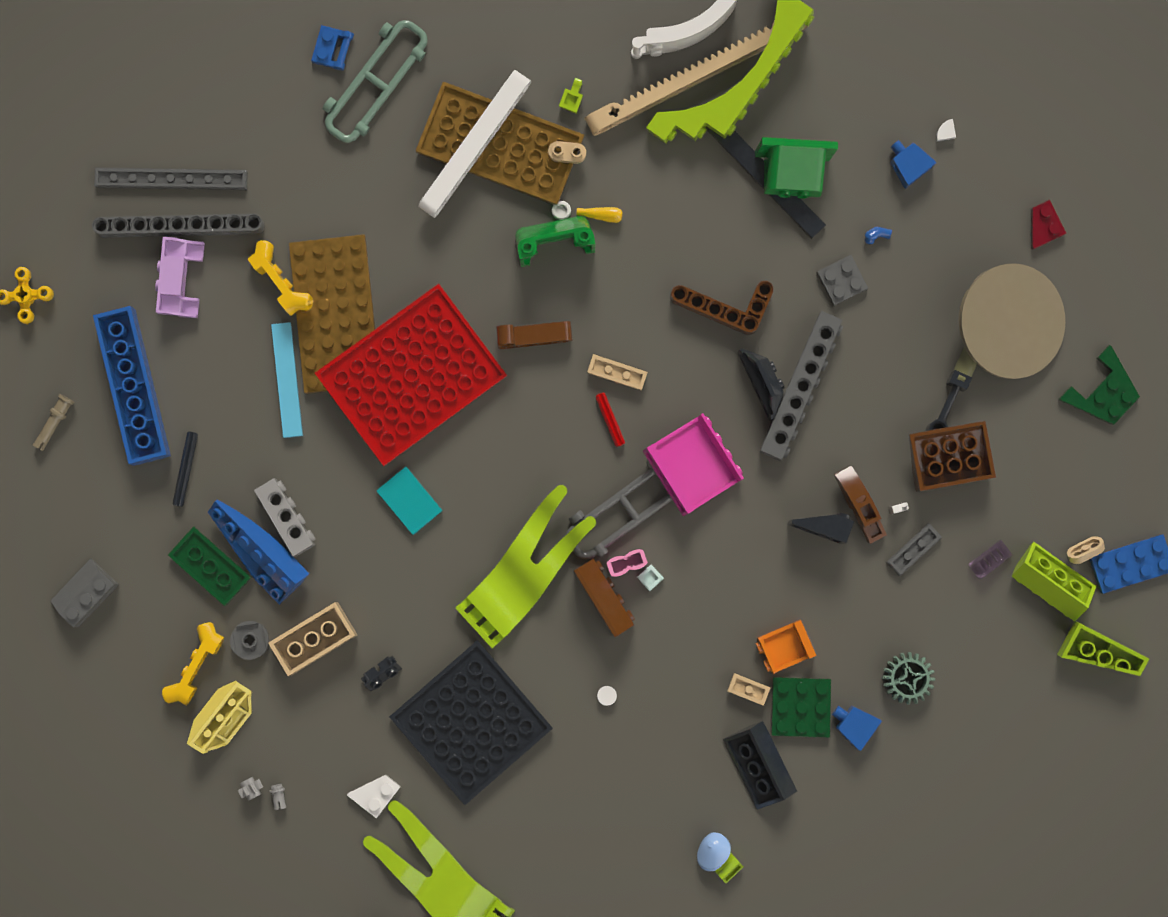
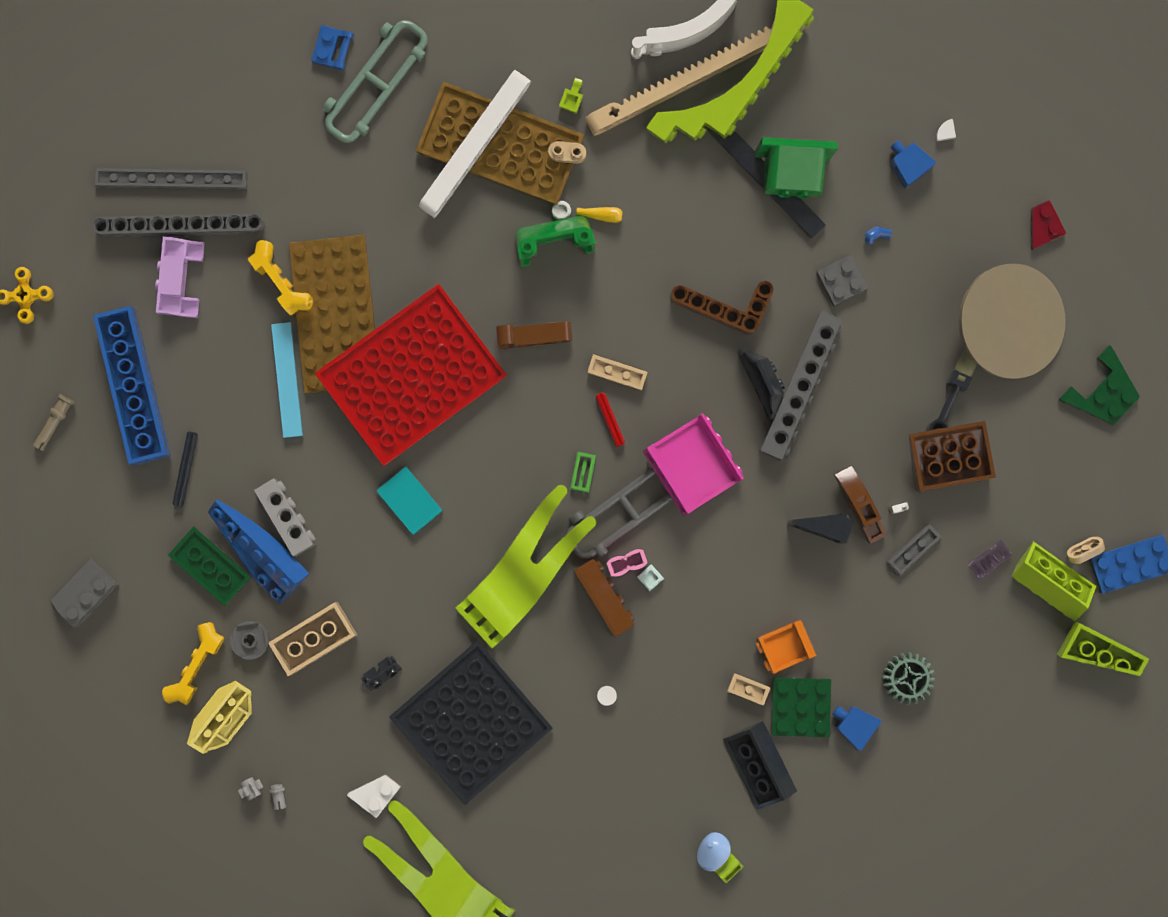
(586, 456): none -> bright green tile

